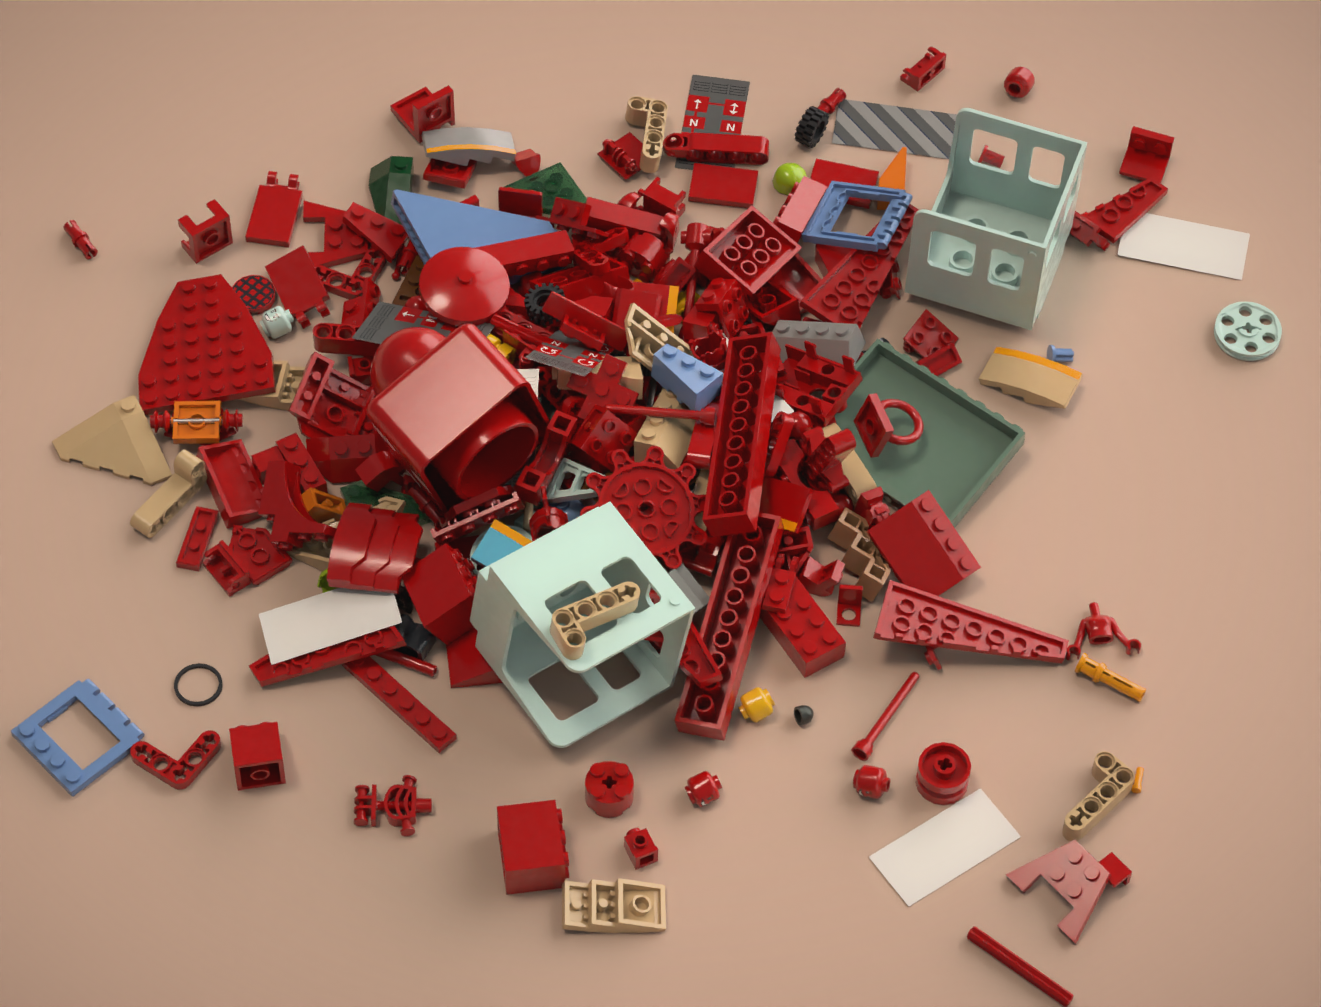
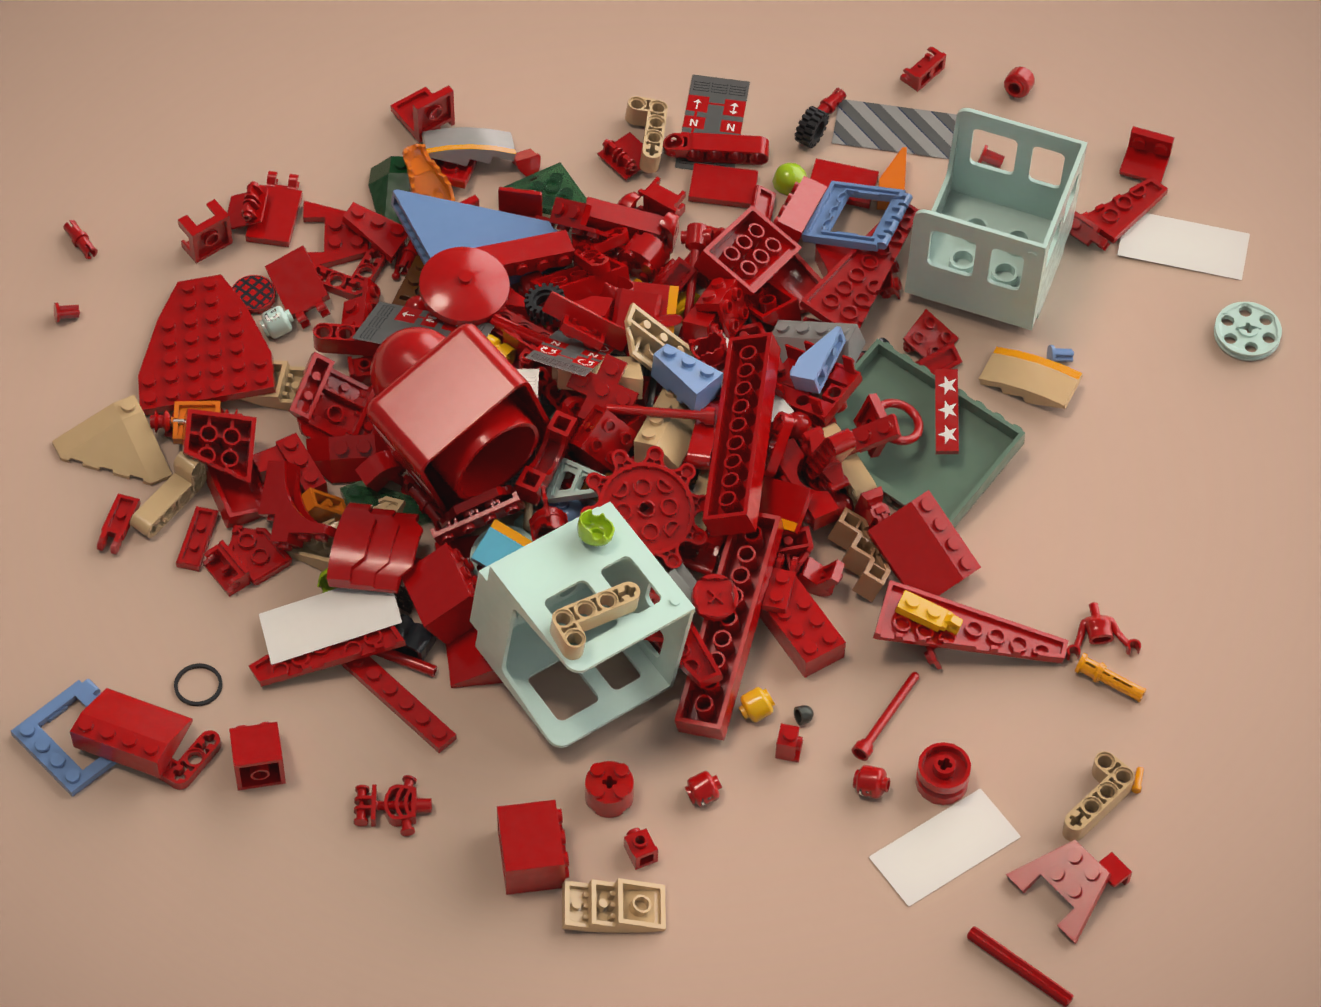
(65, 311): none -> red piece
(118, 522): none -> red hinge
(130, 732): none -> red slope
(220, 441): none -> red wedge
(248, 207): none -> red hinge
(425, 175): none -> orange animal
(595, 529): none -> lime hair
(714, 597): none -> red tile
(763, 200): none -> tile
(789, 743): none -> red brick
(817, 362): none -> light blue slope
(849, 599): red bracket -> none
(876, 433): none -> red hinge
(928, 613): none -> yellow hinge
(946, 411): none -> red tile

